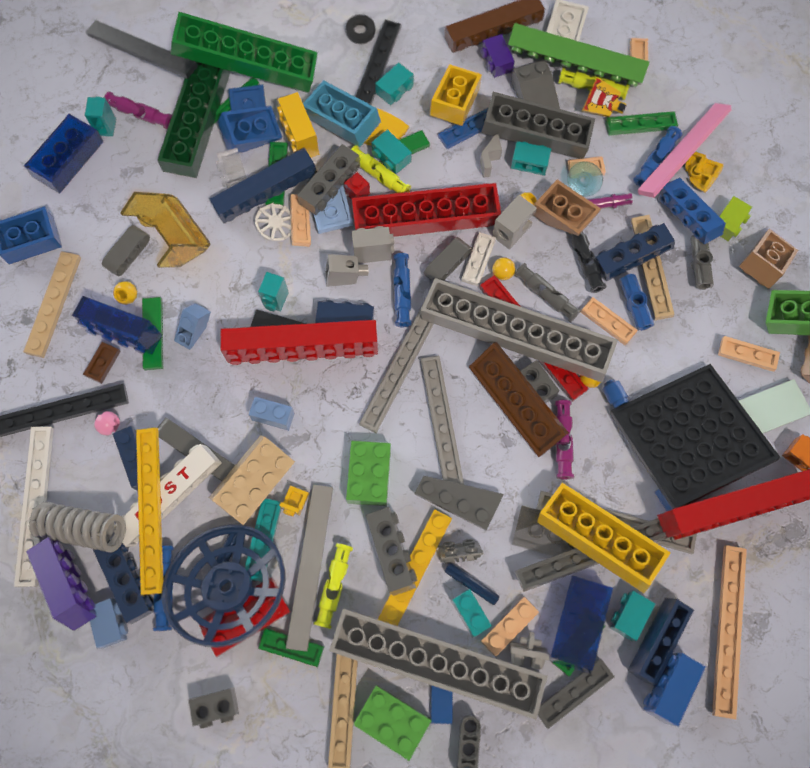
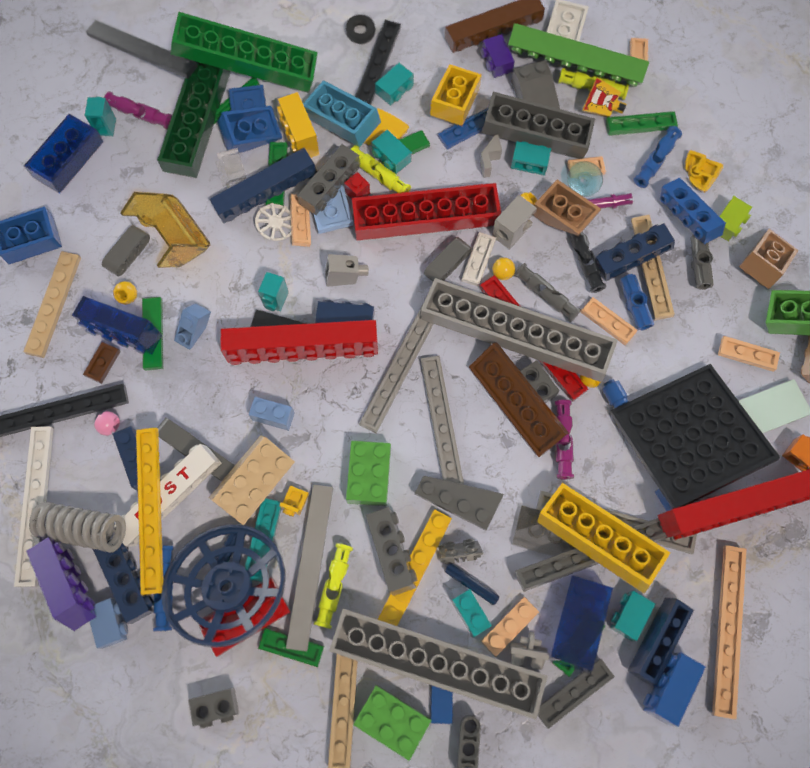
(373, 244): light grey brick -> none
(402, 287): blue piece -> none
(684, 150): bright pink tile -> none

